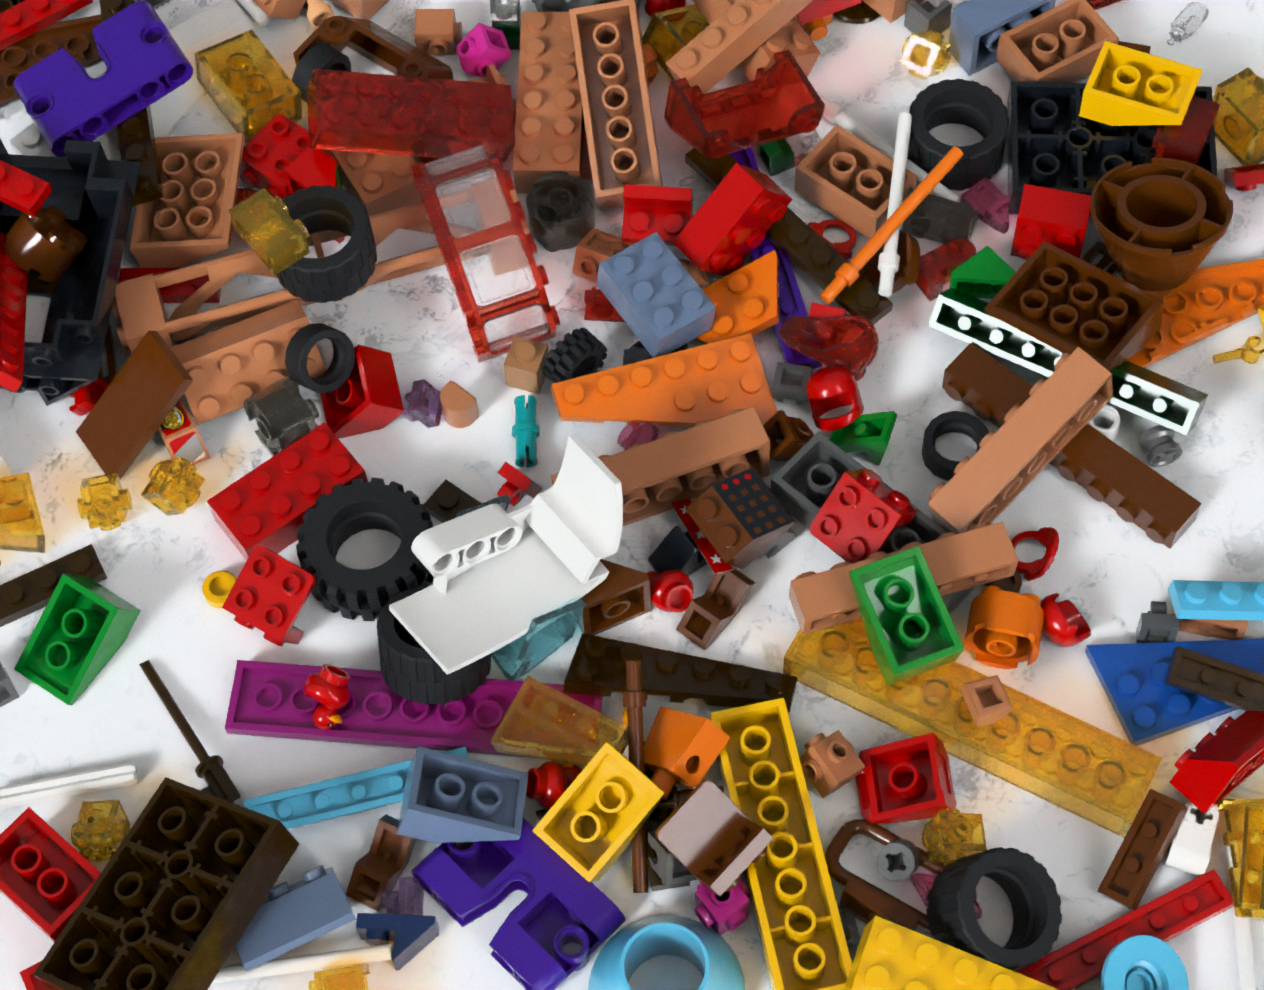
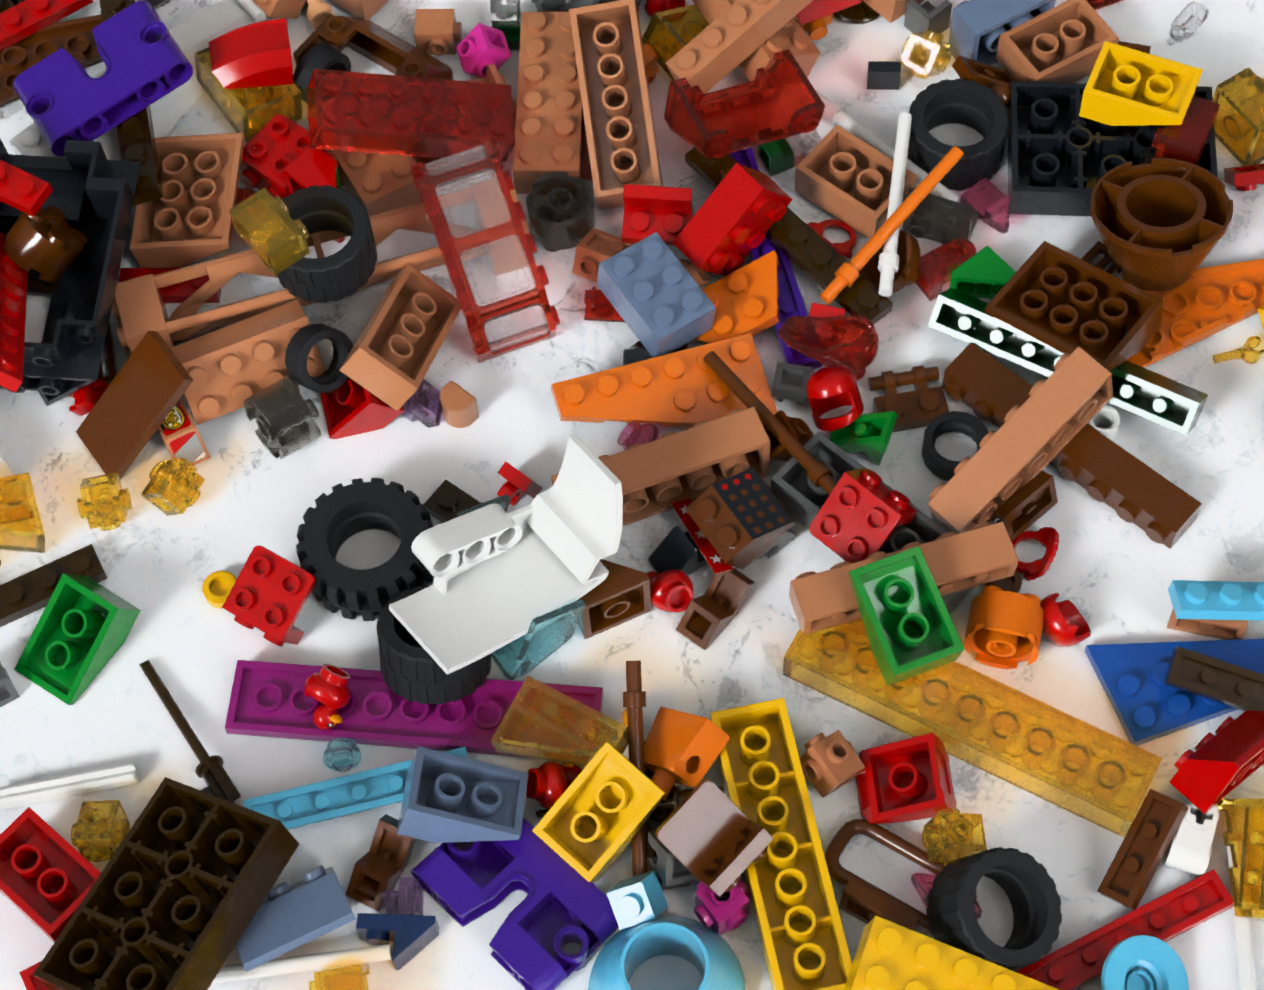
(253, 56): none -> red slope
(272, 498): red brick -> none
(341, 755): none -> clear light blue plate
(402, 337): none -> nougat brick
(525, 365): medium nougat brick -> none
(525, 431): teal pin -> none
(574, 356): black tyre -> none
(601, 668): dark brown wing -> none
(637, 899): none -> brick
(816, 471): none -> reddish brown bar
(849, 927): clear smoke tile -> none
(883, 75): none -> black tile
(903, 853): dark grey wheel -> none
(912, 408): none -> reddish brown plate
(986, 75): none -> reddish brown plate
(986, 700): nougat brick -> none
(1027, 504): none -> reddish brown tile
(1050, 217): red brick -> none
(1157, 625): dark grey tile -> none
(1160, 446): flat silver wheel -> none

